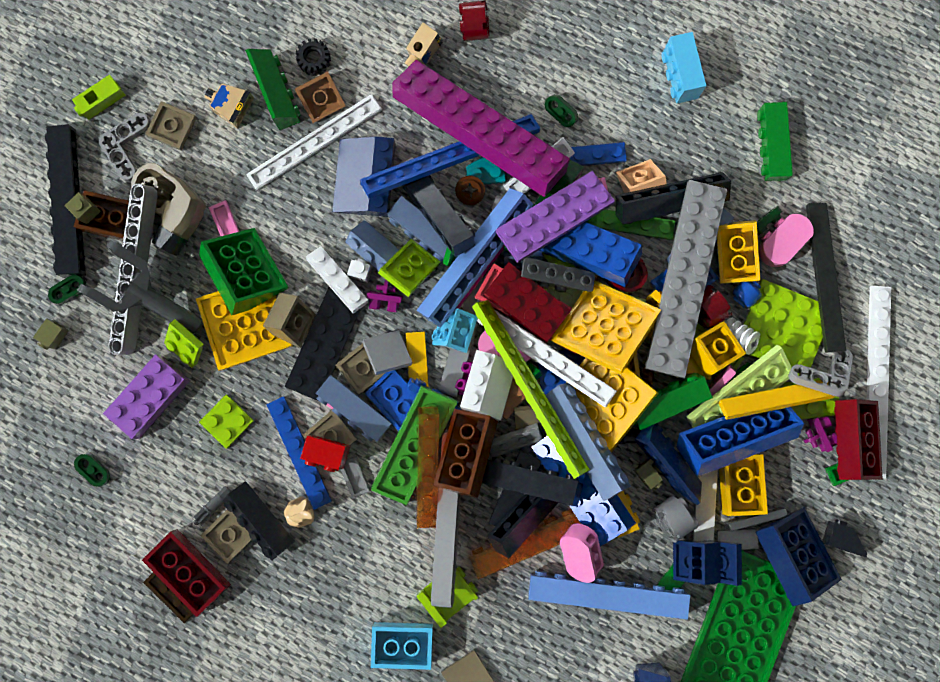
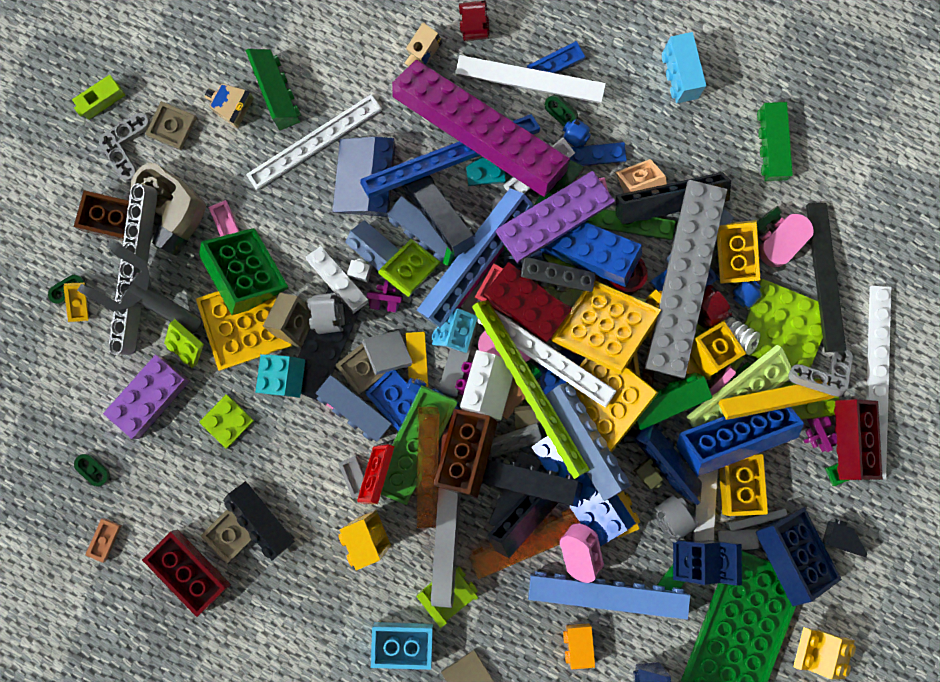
(50, 334): olive brick -> none
(64, 185): black brick -> none
(75, 303): none -> yellow plate
(82, 208): olive brick -> none
(103, 540): none -> nougat plate
(168, 598): dark brown tile -> none
(209, 509): dark grey piece -> none
(280, 375): none -> teal brick
(294, 445): blue plate -> none
(299, 512): tan hair -> none
(309, 47): black tyre -> none
(320, 97): medium nougat slope -> none
(325, 452): red brick -> none
(326, 313): none -> light grey brick
(332, 428): dark tan plate -> none
(364, 540): none -> yellow brick
(375, 474): none -> red tile
(464, 195): reddish brown gear -> none
(530, 79): none -> white tile
(559, 59): none -> blue plate
(576, 133): none -> blue head
(580, 646): none -> light orange brick
(824, 653): none -> yellow bracket

